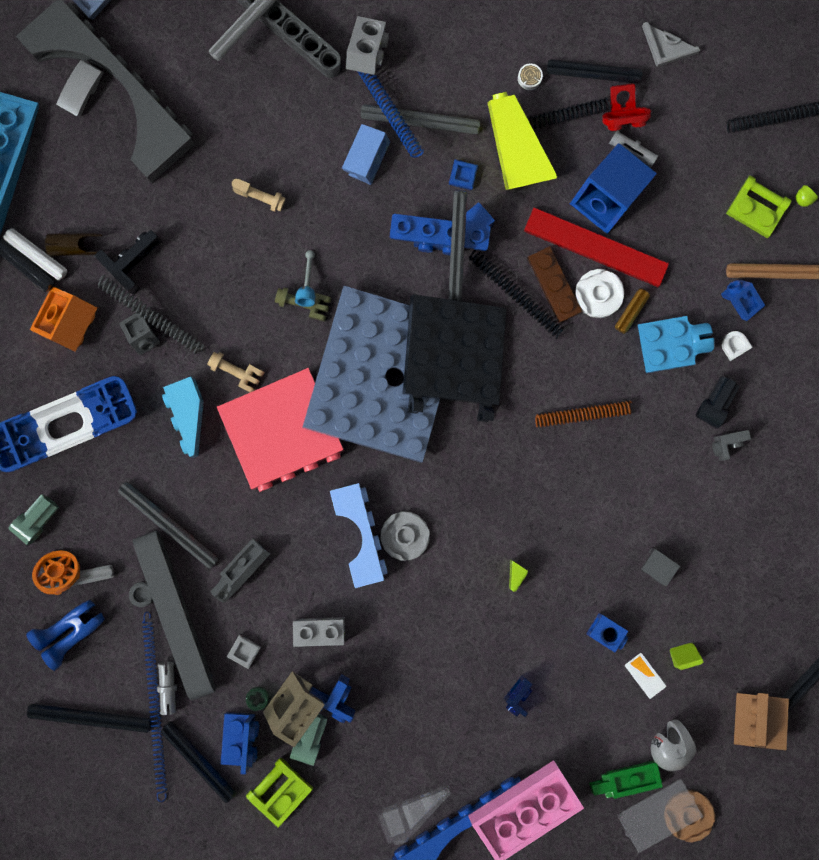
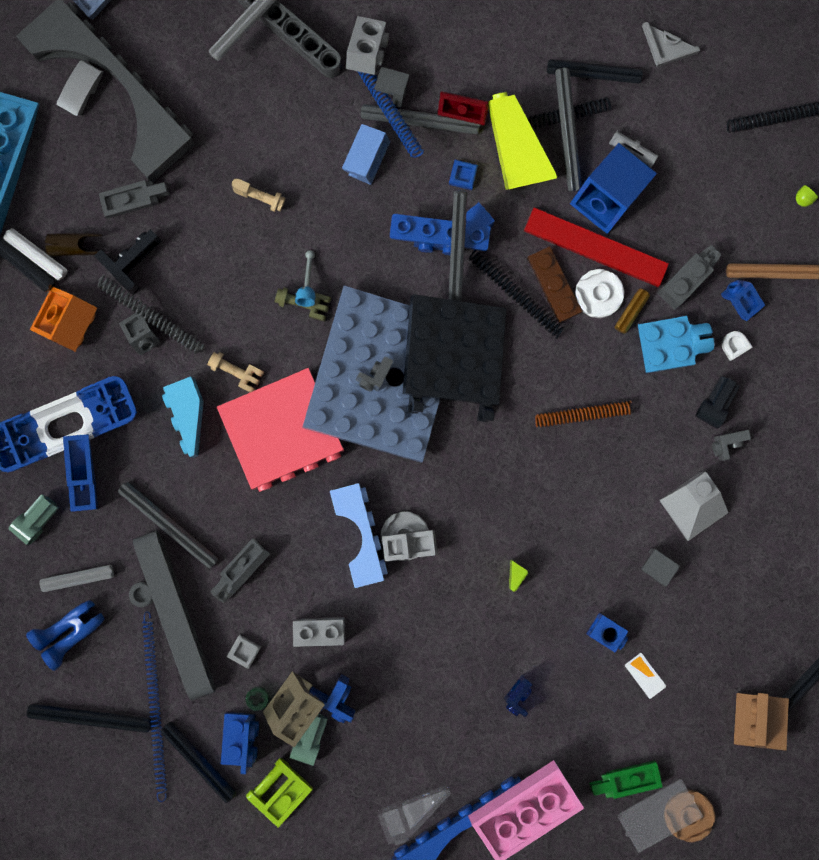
(56, 572): orange wheel -> none
(80, 473): none -> blue slope
(131, 197): none -> dark grey hinge
(167, 688): light grey pin -> none
(379, 372): none -> dark grey bracket
(393, 83): none -> dark grey panel
(409, 545): none -> light grey slope
(463, 108): none -> dark red slope
(530, 76): tile -> none
(568, 129): none -> dark grey axle
(625, 115): red bracket -> none
(673, 752): light grey helmet -> none
(685, 656): lime slope -> none
(689, 277): none -> dark grey hinge
(695, 505): none -> light grey slope
(755, 214): lime plate -> none

